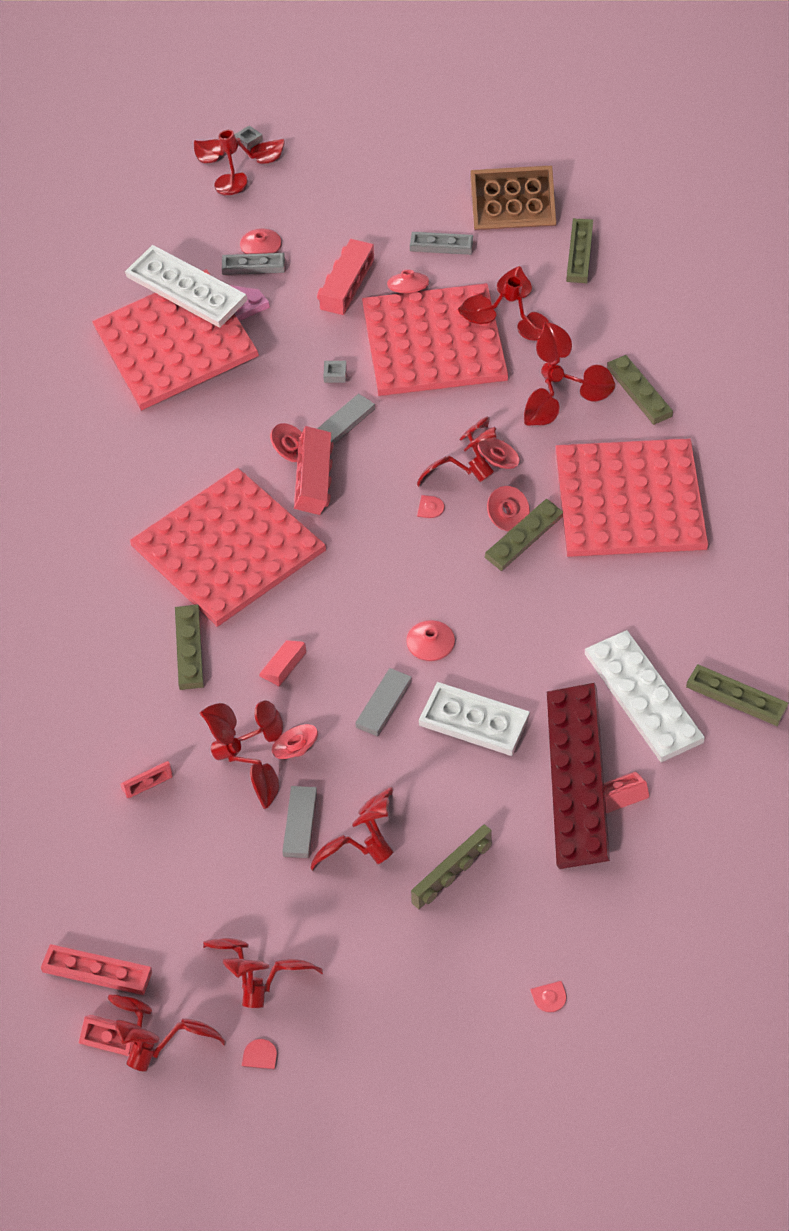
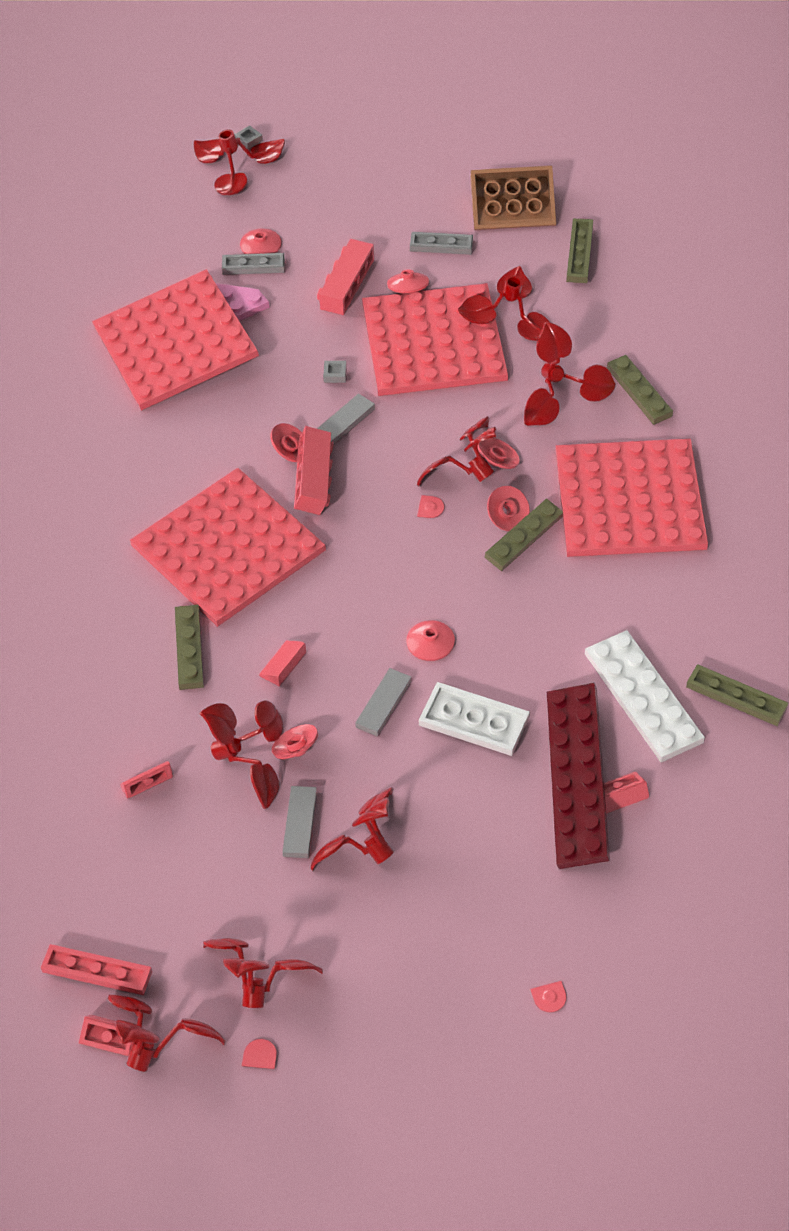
(186, 286): white plate -> none
(446, 871): olive plate -> none

